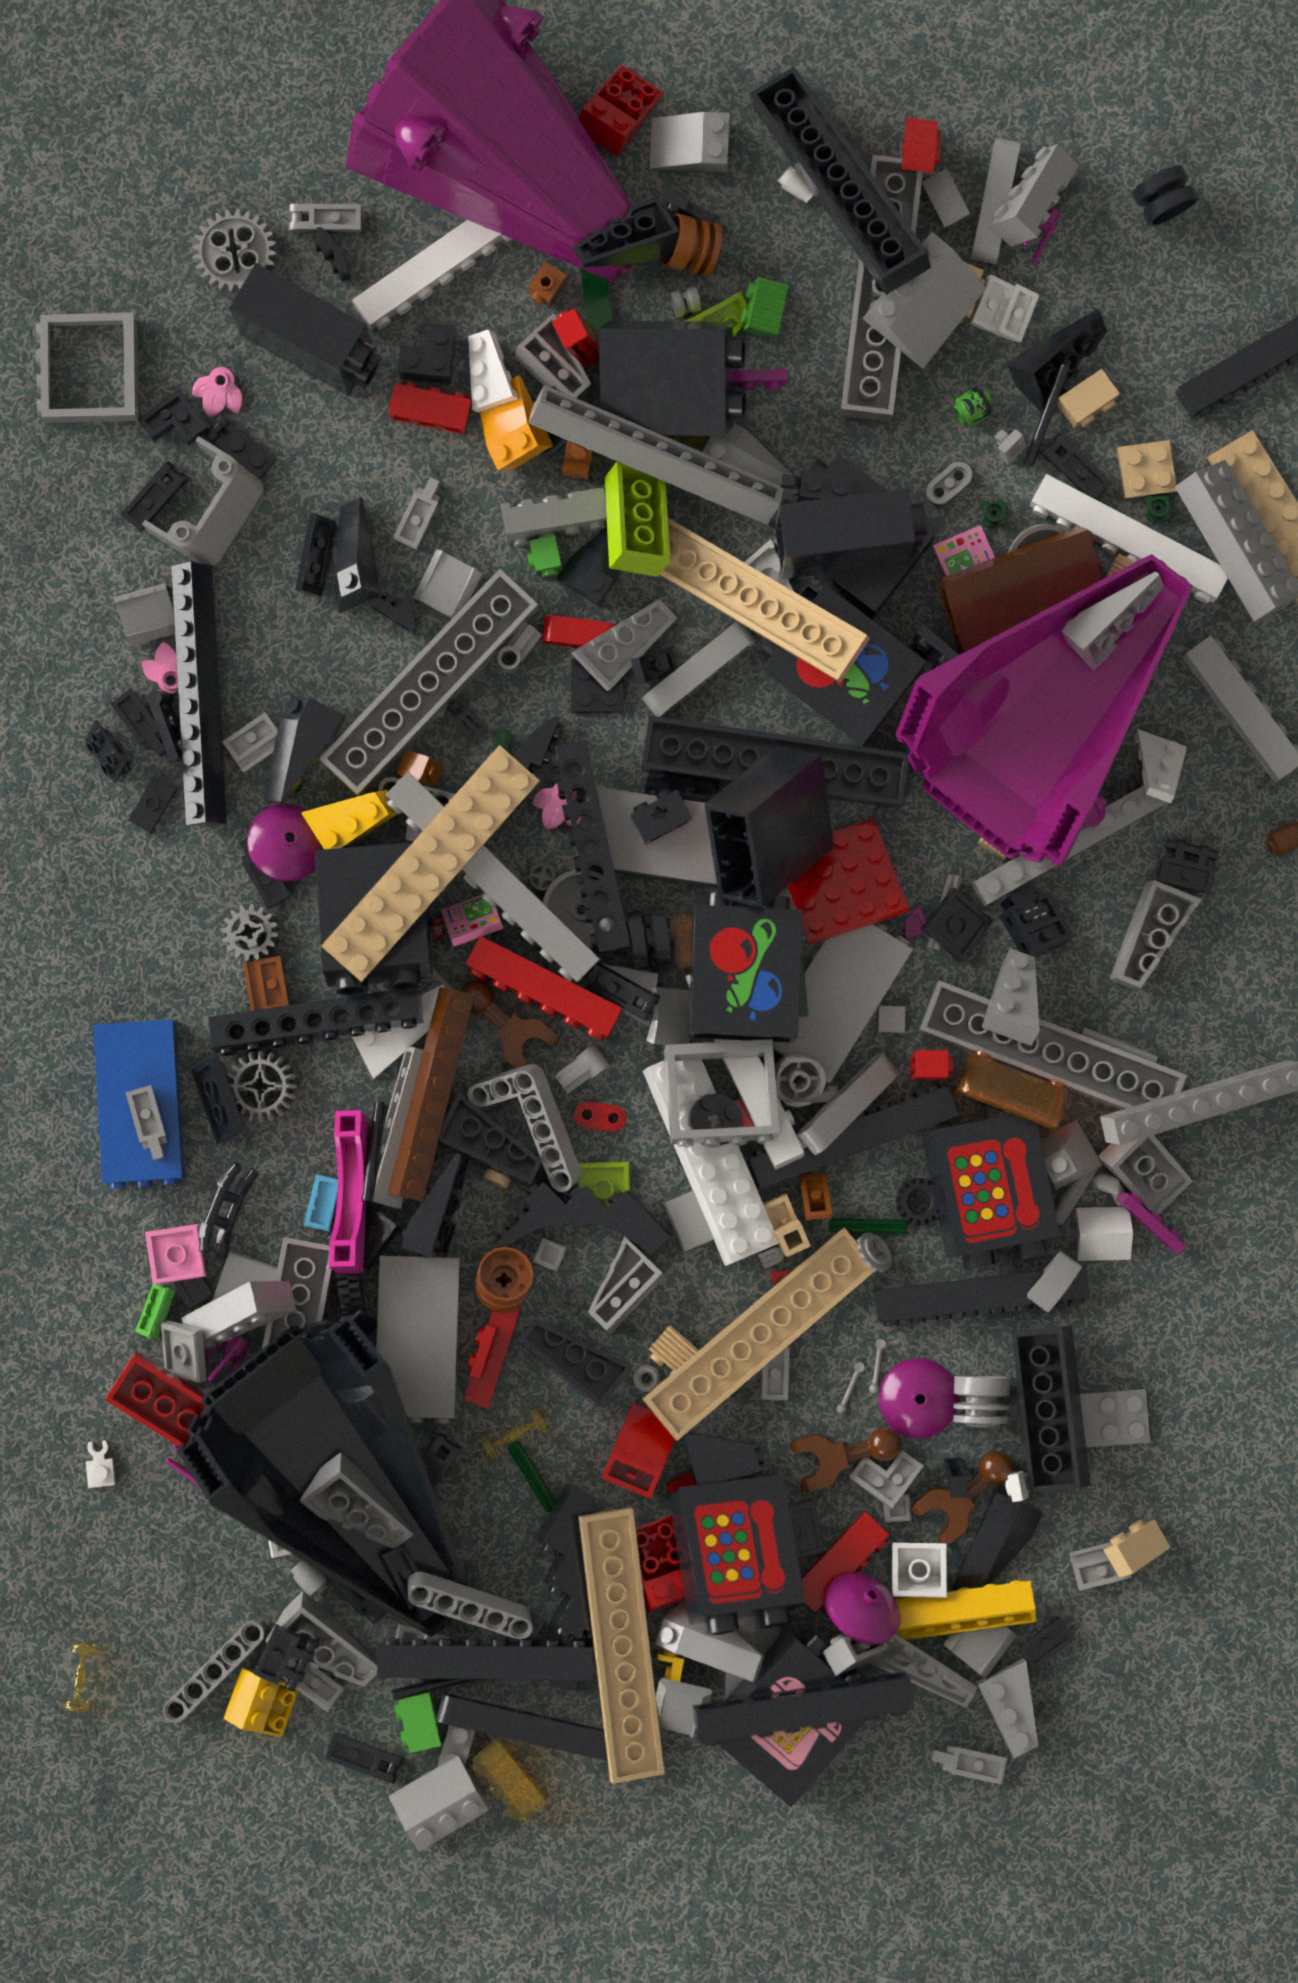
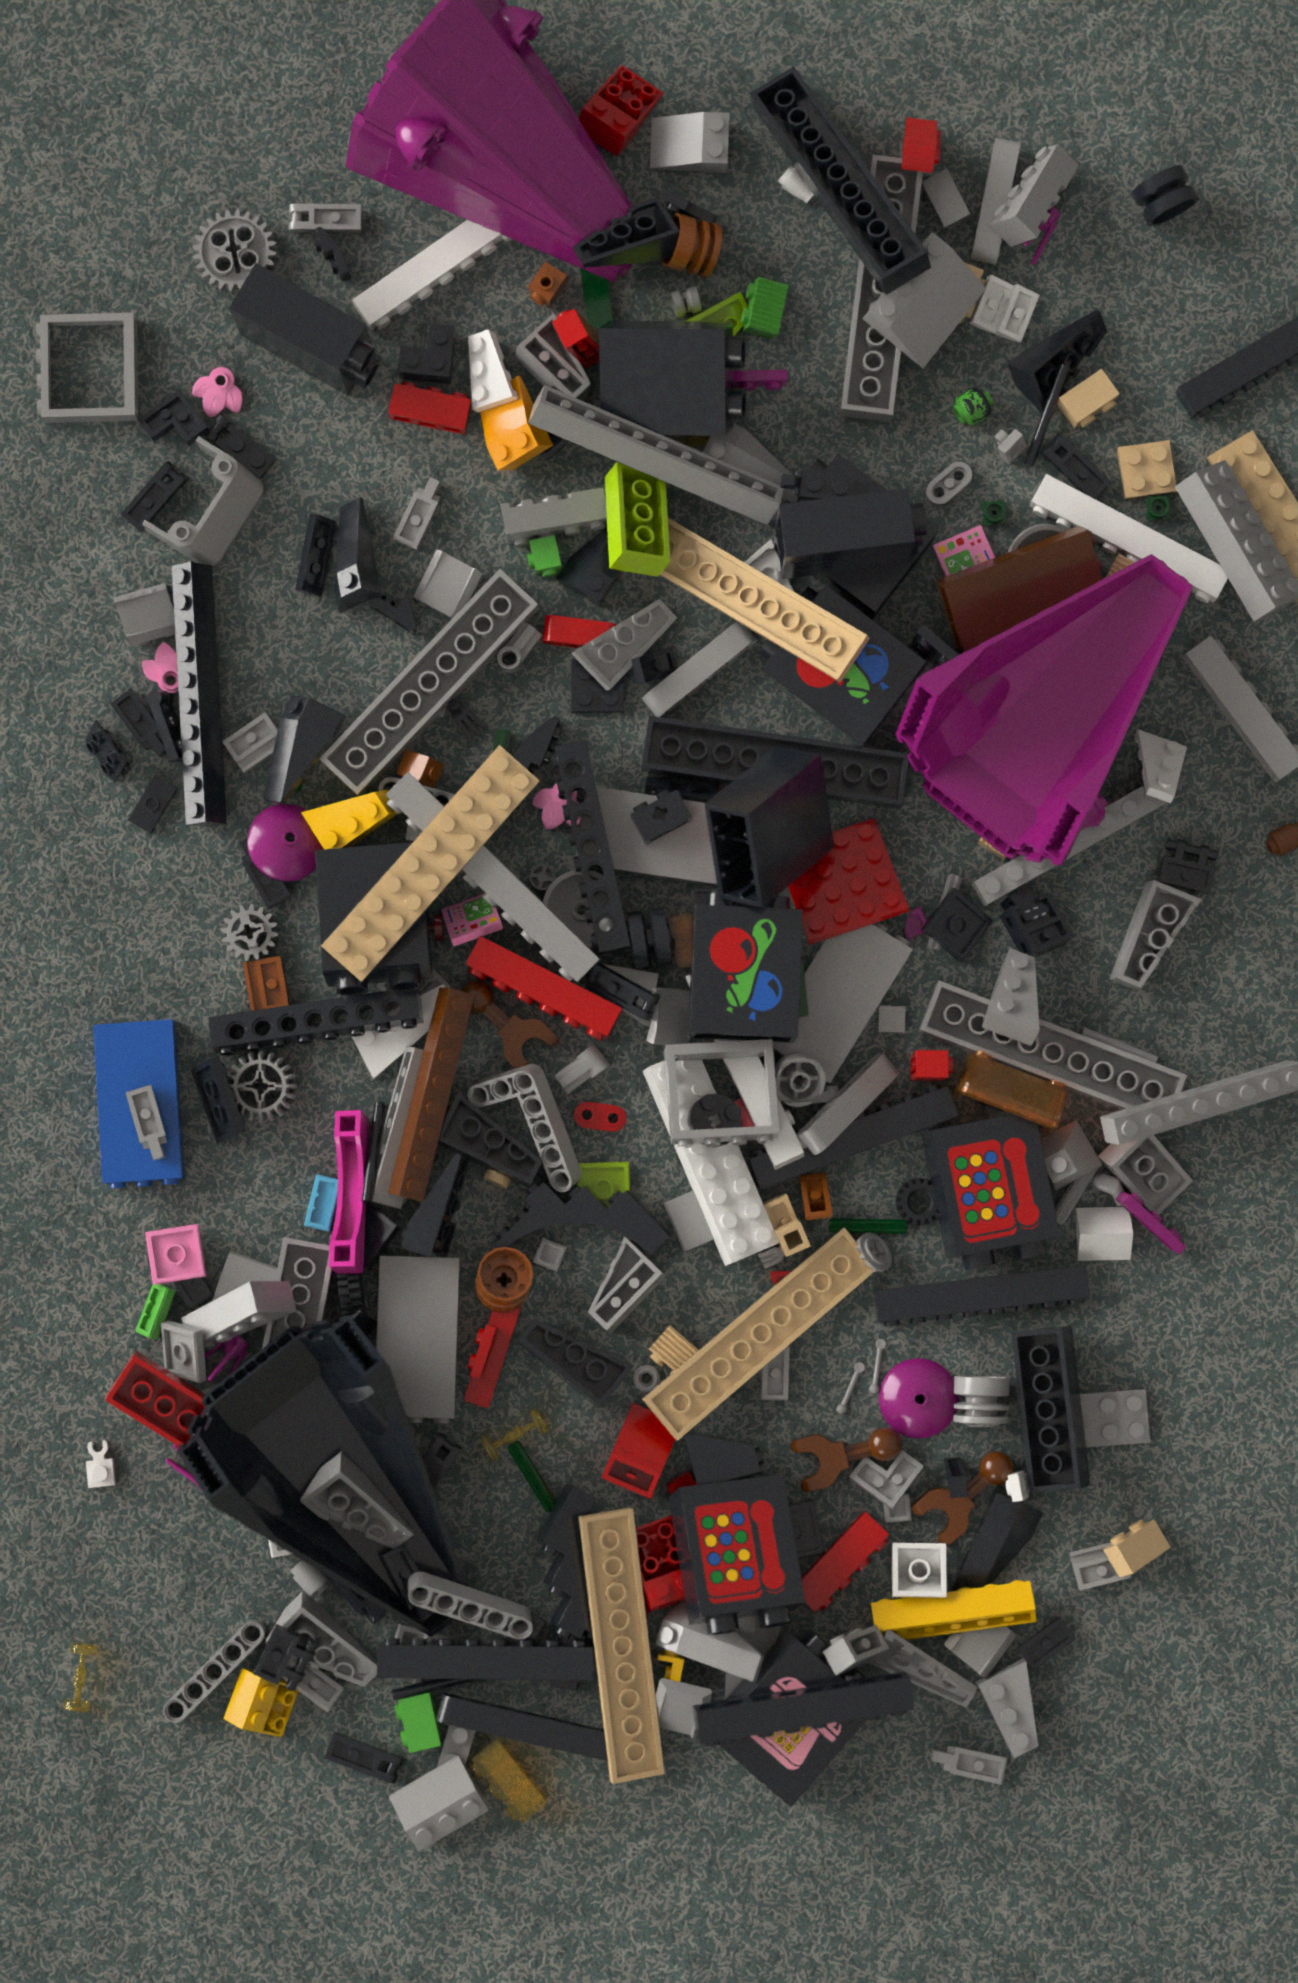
(236, 1199): black piece -> none
(577, 462): dark orange slope -> none
(862, 1608): magenta dish -> none
(1054, 1281): light grey slope -> none
(1099, 626): light grey wedge -> none

